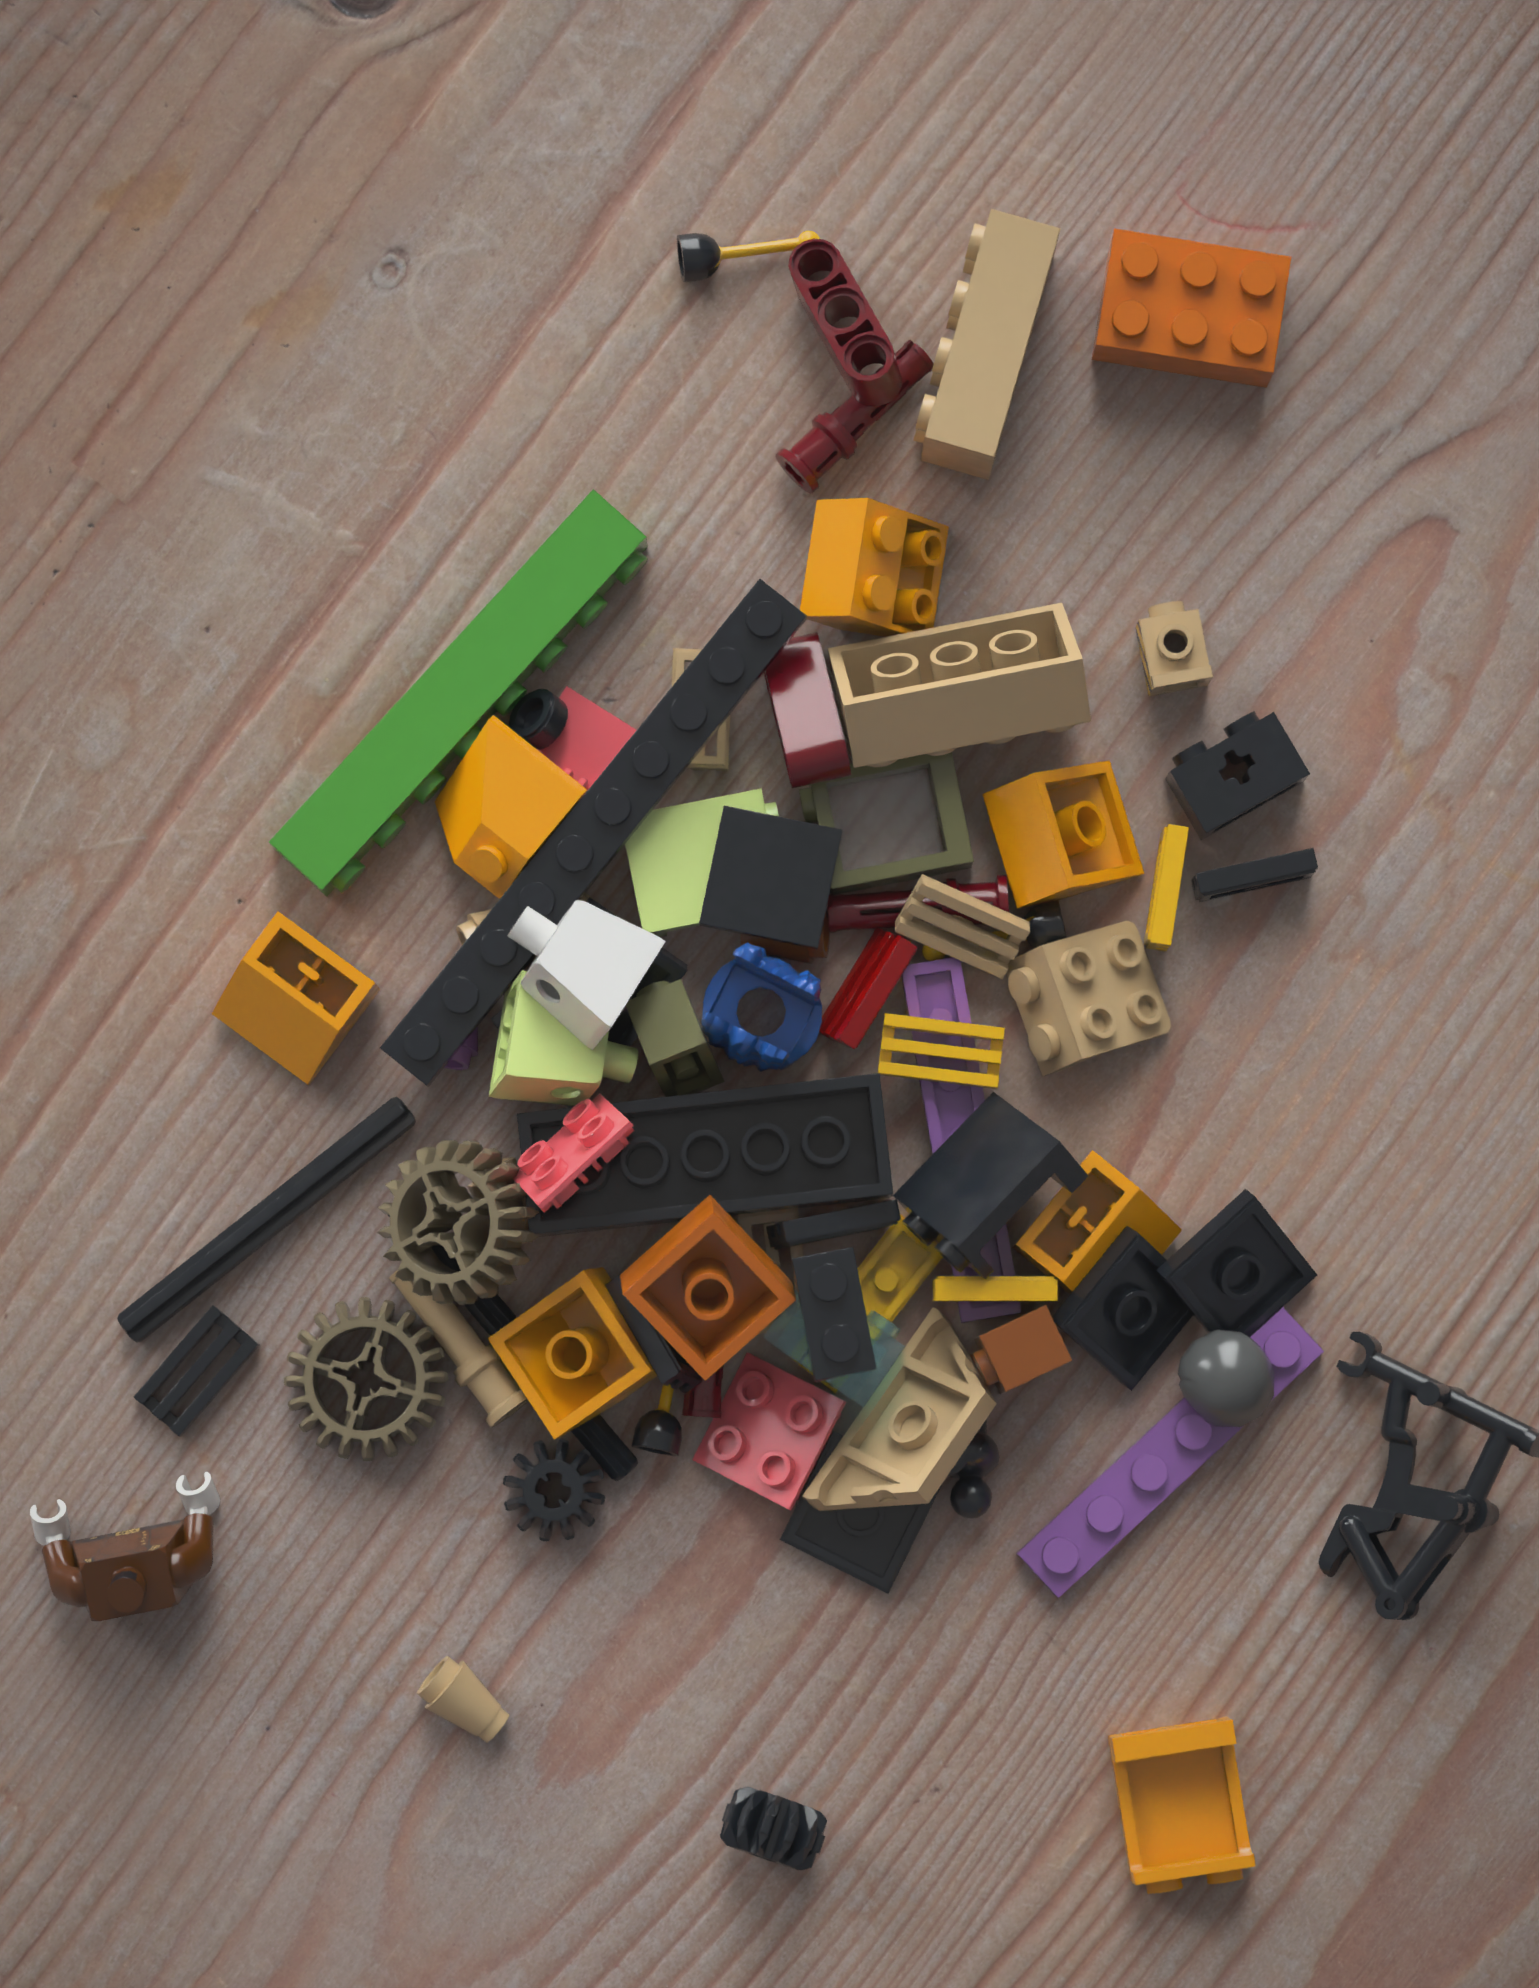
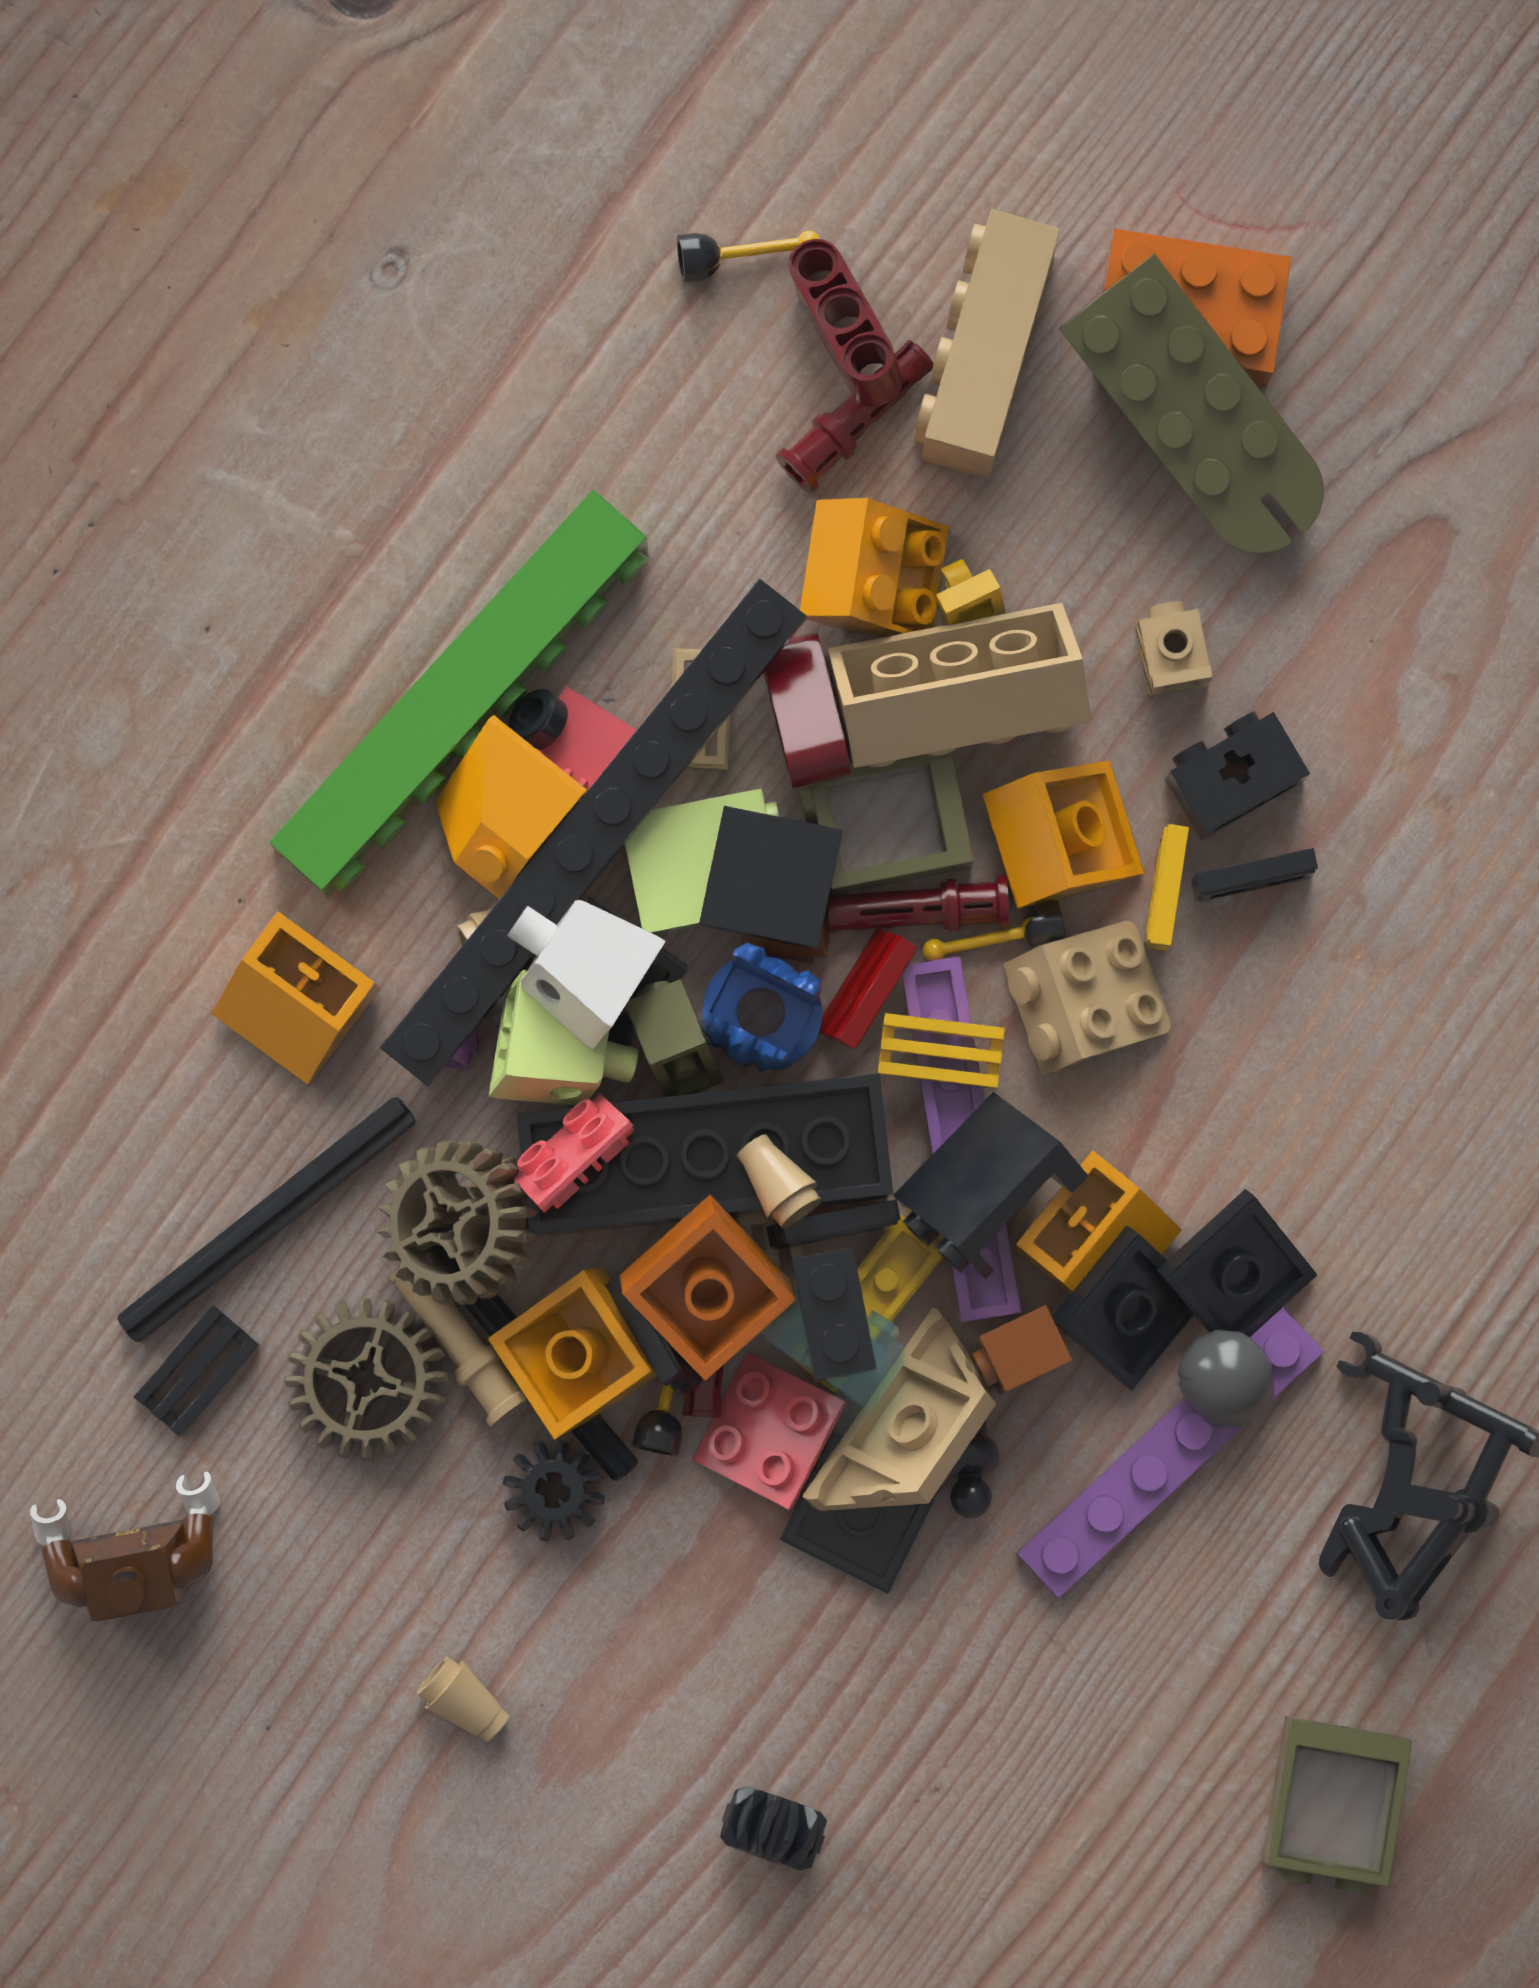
(779, 1183): none -> tan cone
(955, 946): tan tile -> none
(968, 596): none -> yellow tile
(995, 1288): yellow tile -> none
(1181, 1804): light orange panel -> none
(1197, 408): none -> olive plate
(1333, 1809): none -> window

